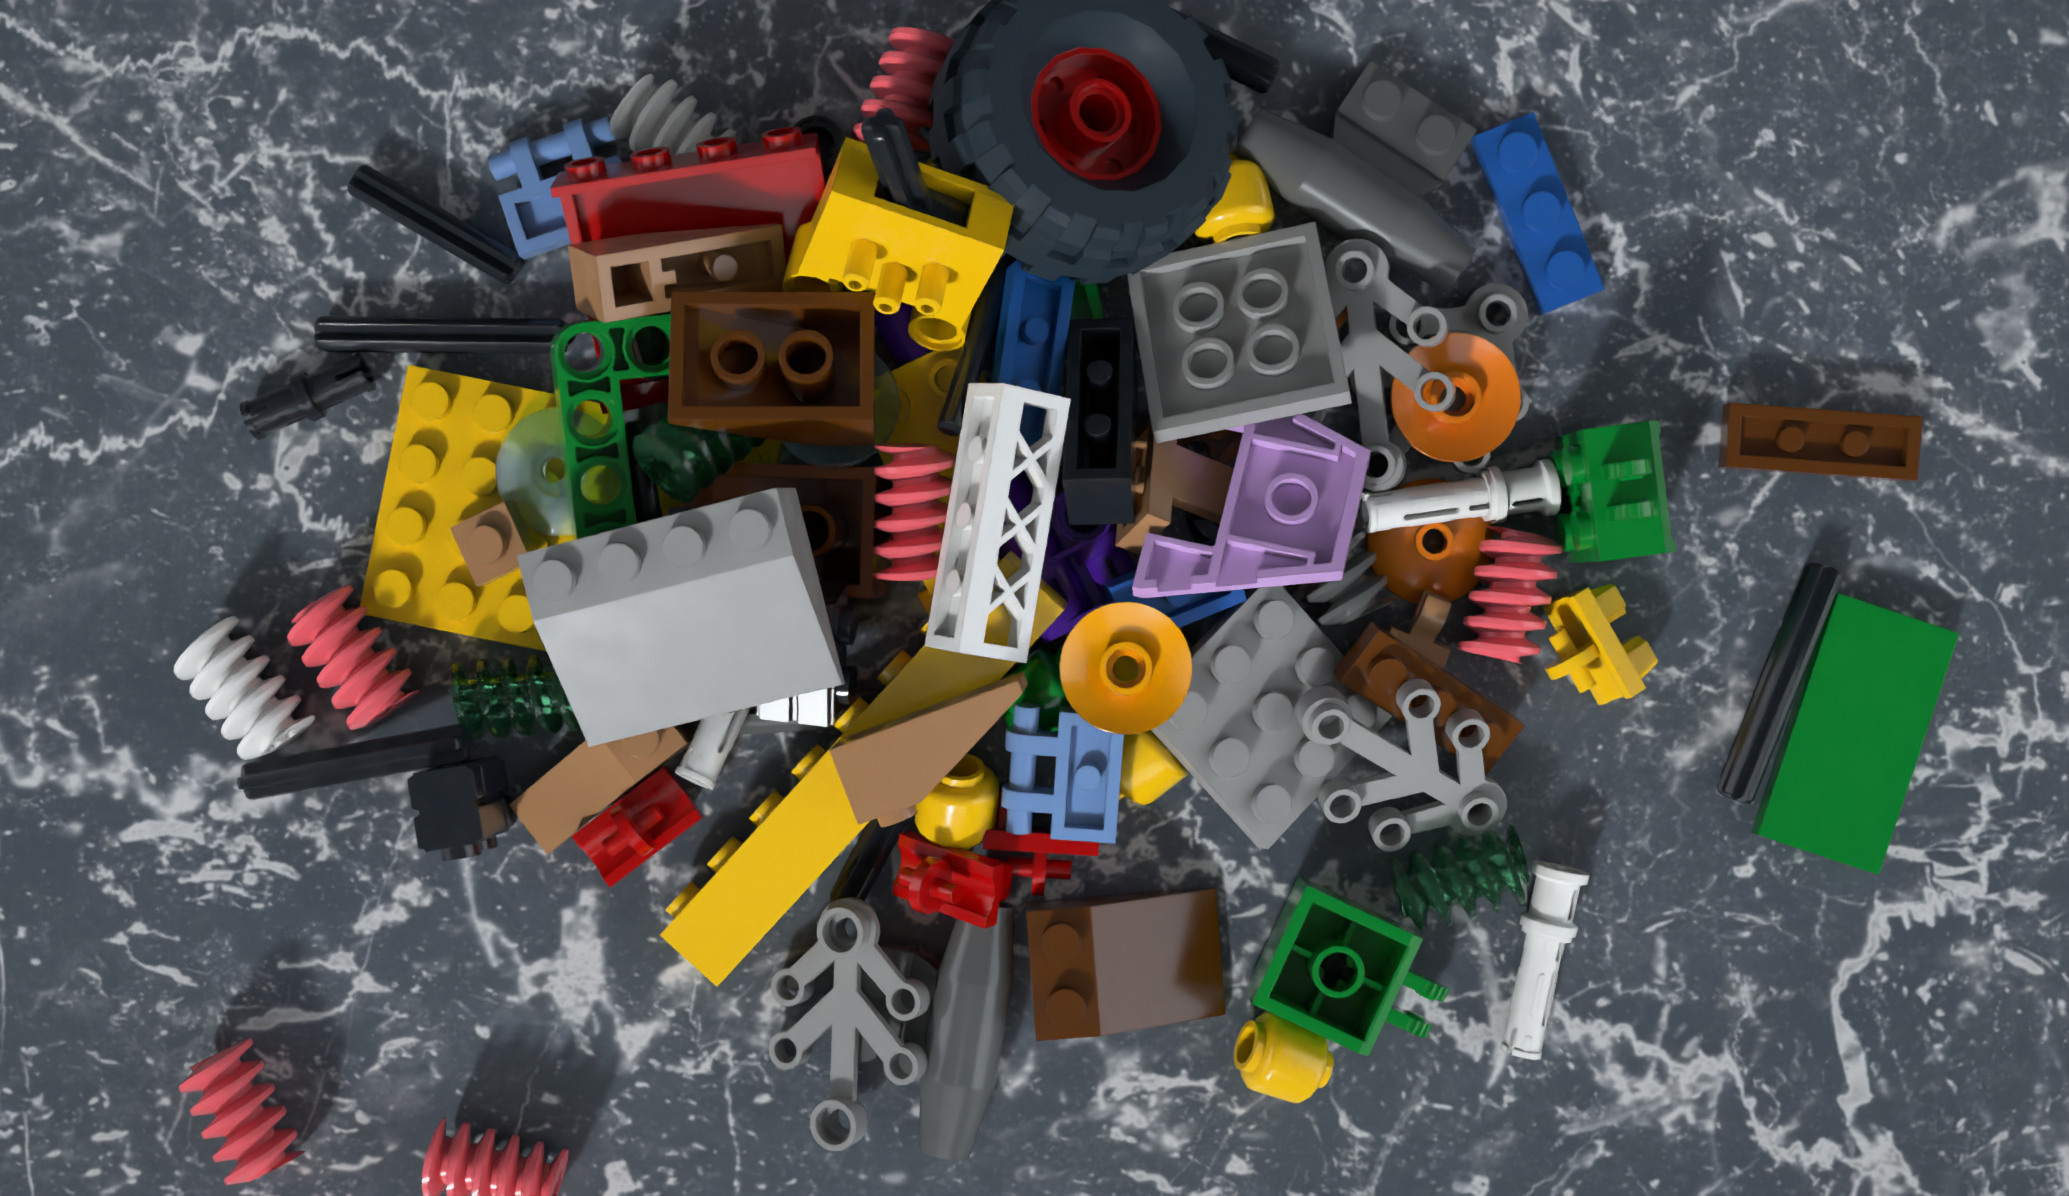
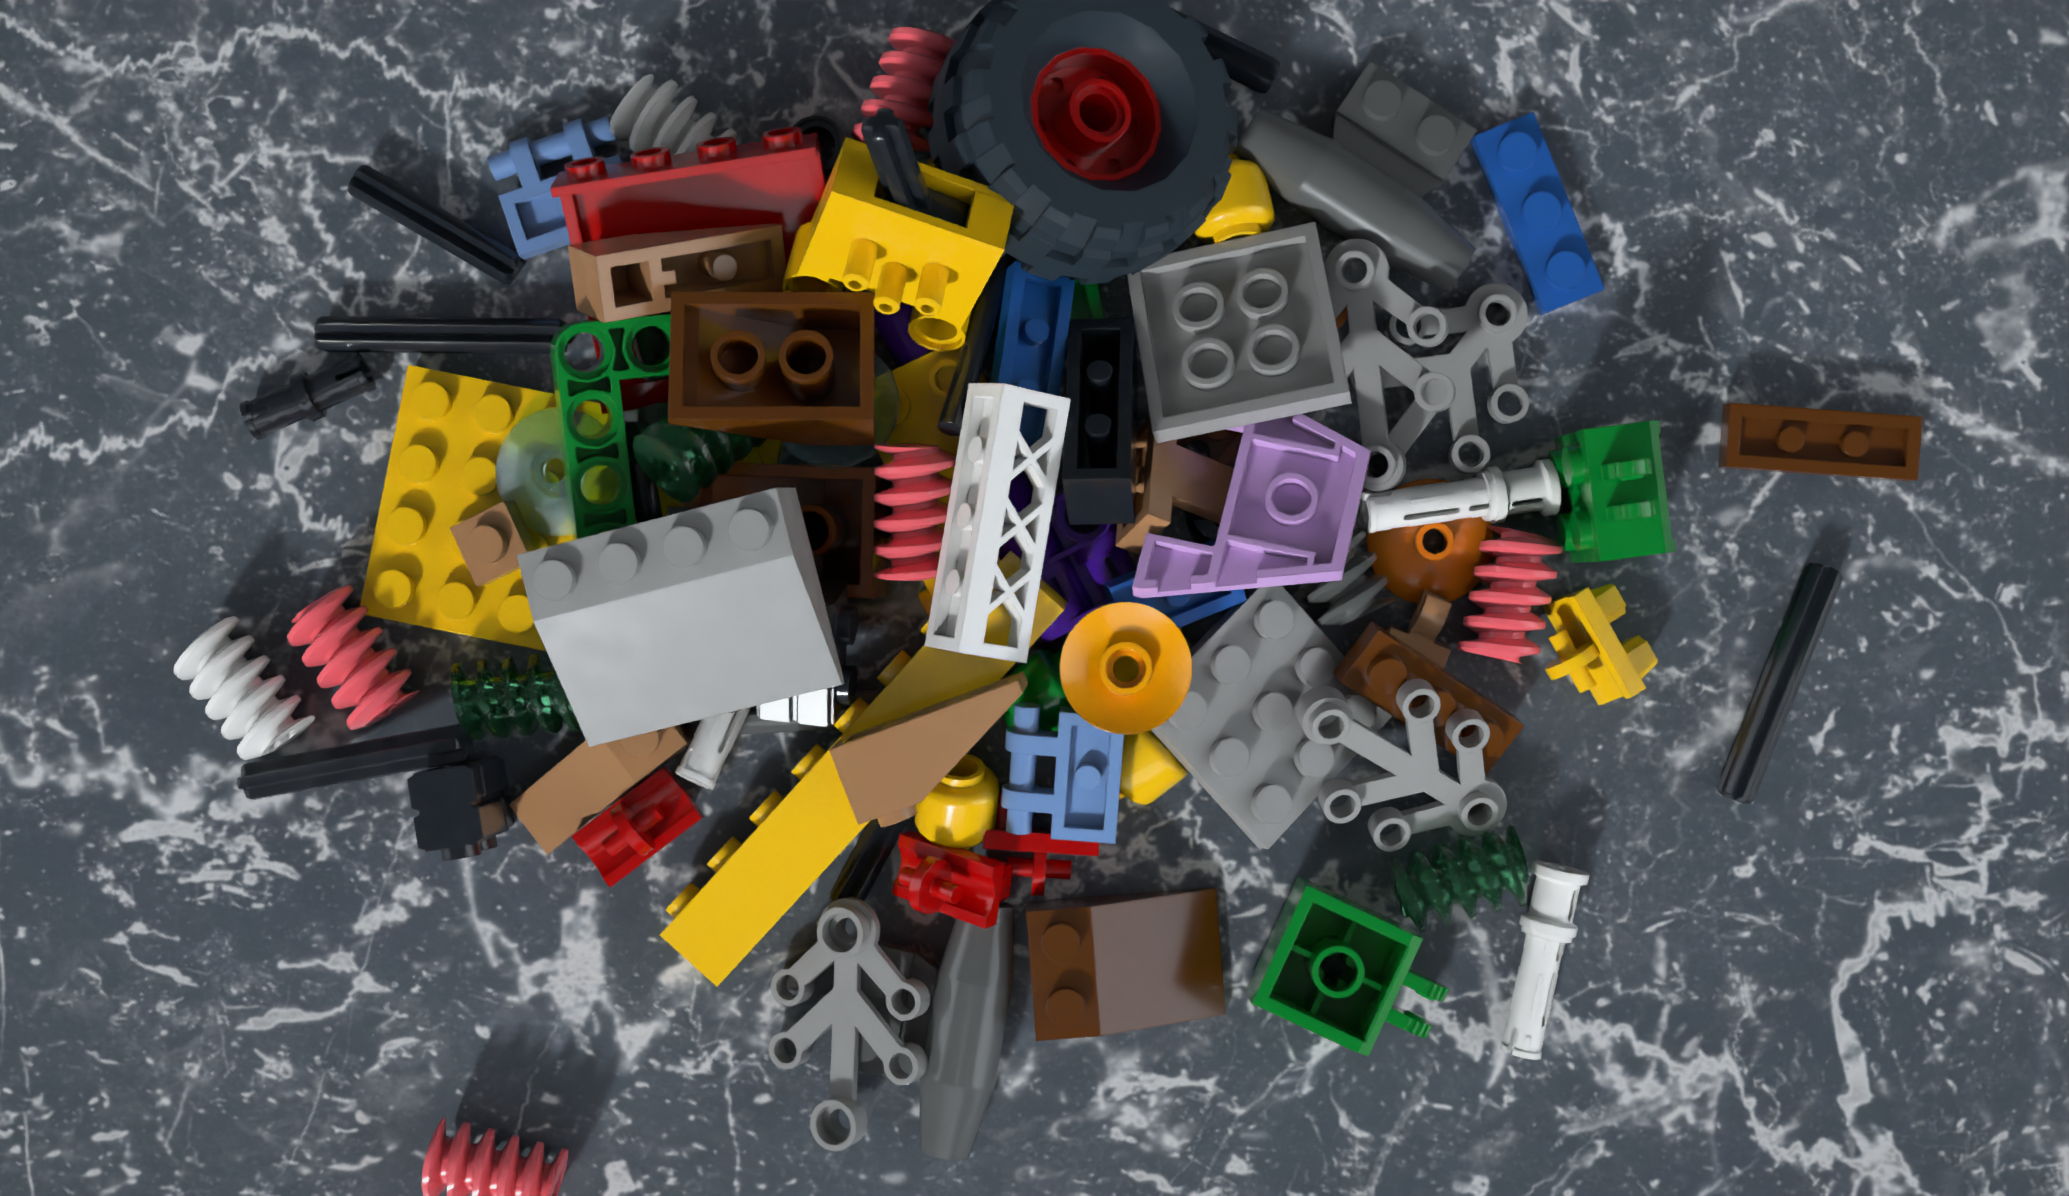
(240, 1113): coral piece -> none
(1282, 1058): yellow head -> none
(1488, 395): orange dish -> none
(1855, 734): green tile -> none

